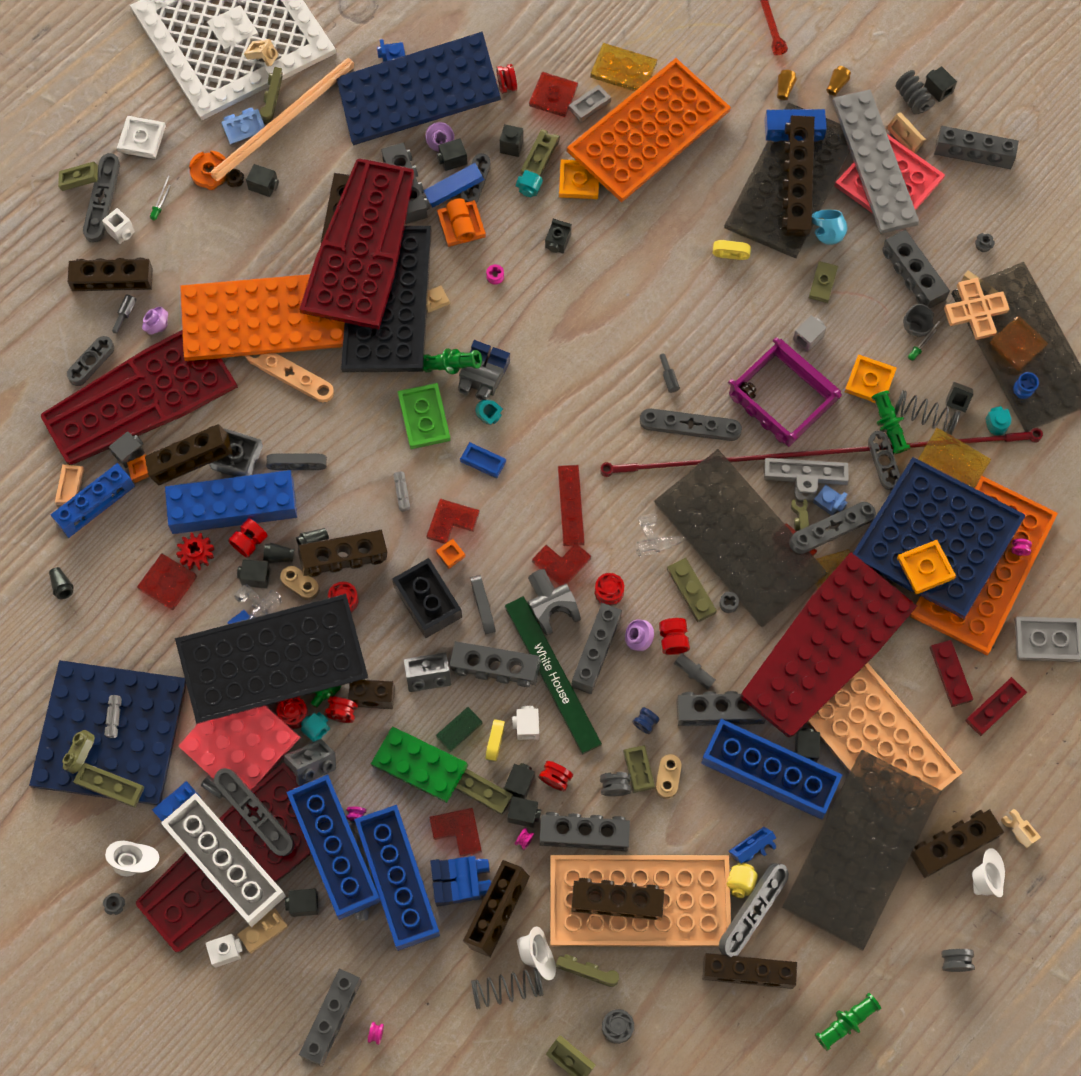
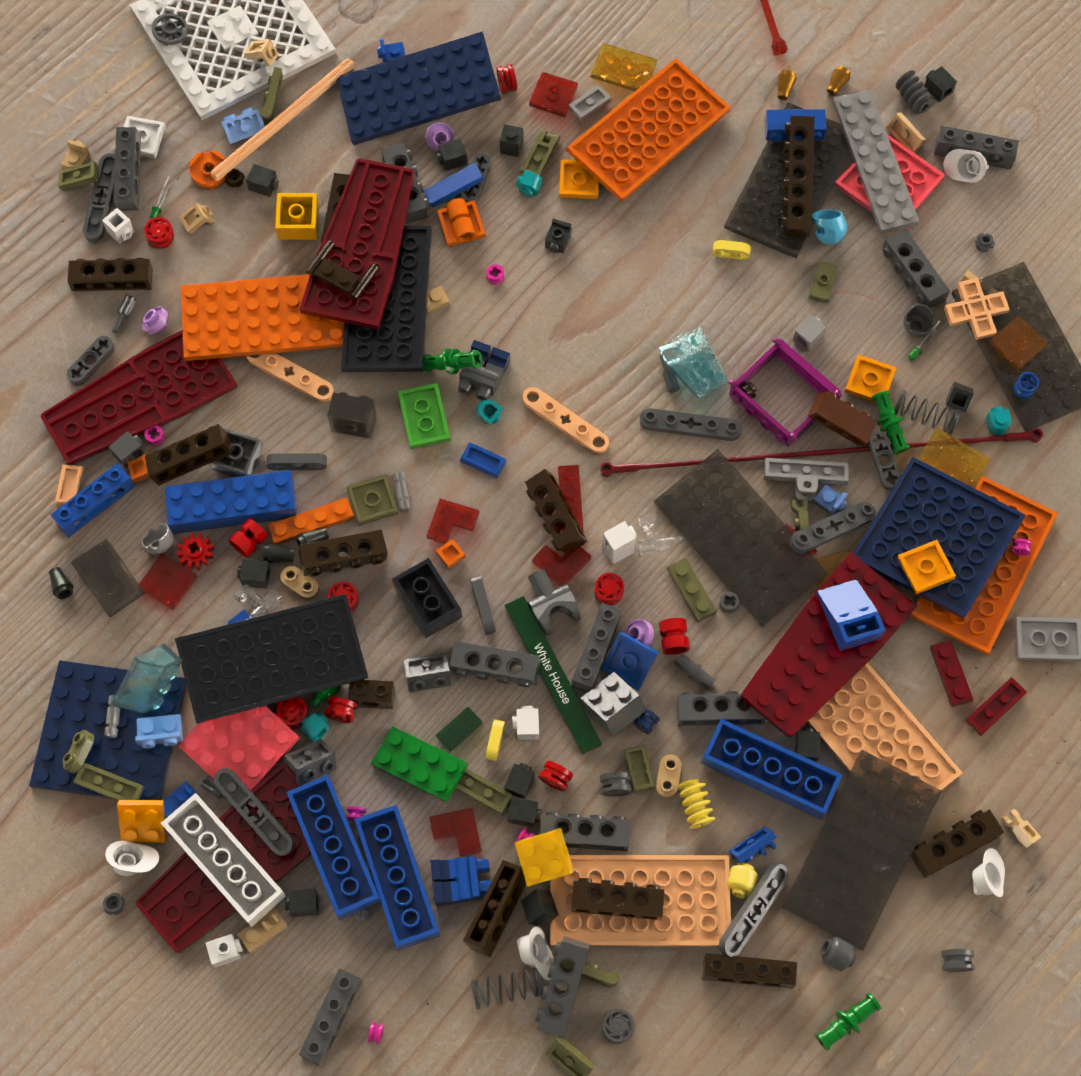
(76, 155): none -> tan bracket
(108, 578): none -> clear smoke slope
(127, 168): none -> dark grey brick
(142, 821): none -> light orange plate
(148, 680): none -> clear light blue slope
(154, 442): none -> dark pink bush
(157, 540): none -> light grey hair
(159, 233): none -> red wheel
(159, 730): none -> light blue bracket
(169, 29): none -> dark grey wheel
(195, 217): none -> tan bracket
(297, 216): none -> yellow brick
(314, 519): none -> orange plate
(338, 276): none -> dark brown plate
(352, 415): none -> clear smoke brick
(372, 500): none -> olive tile
(539, 908): none -> pearl dark grey brick
(544, 857): none -> yellow brick
(558, 1022): none -> dark grey brick
(572, 536): none -> dark brown brick
(577, 428): none -> light nougat piece
(613, 704): none -> dark grey brick
(619, 542): none -> white brick
(630, 660): none -> blue plate
(694, 362): none -> clear light blue slope
(696, 805): none -> light yellow piece
(838, 953): none -> dark grey head
(842, 418): none -> reddish brown brick
(851, 615): none -> blue slope
(965, 165): none -> white piece

